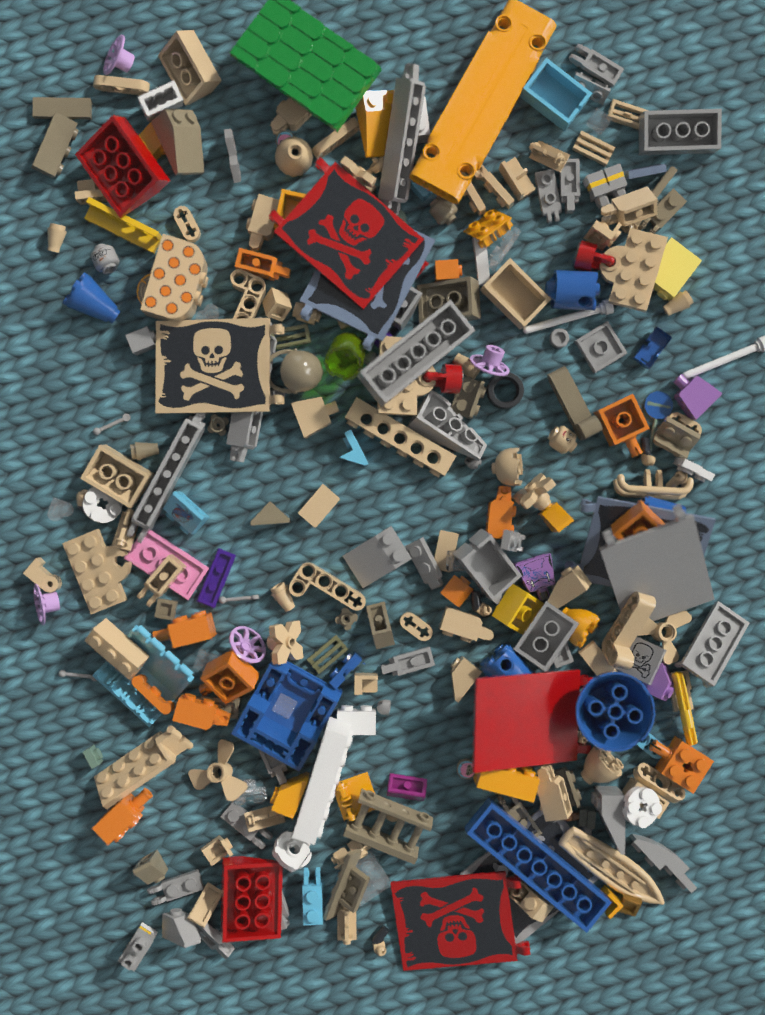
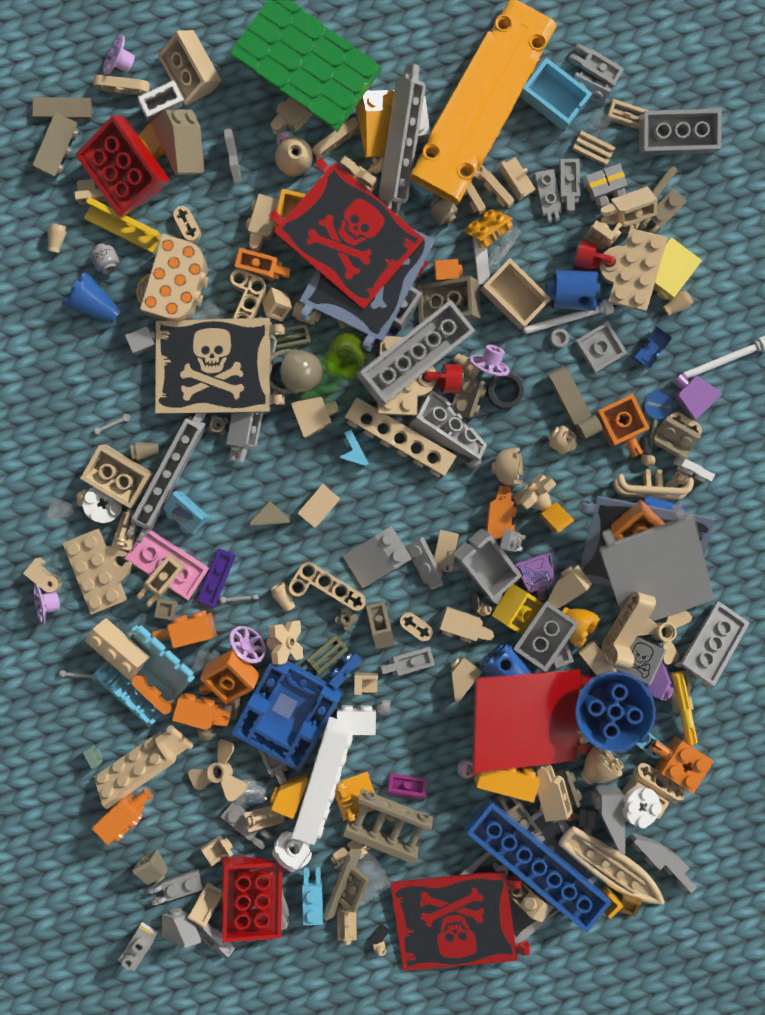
(207, 734): none -> dark tan plate
(457, 590): orange brick -> none
(548, 155): tan hinge -> none
(644, 171): sand blue tile -> none

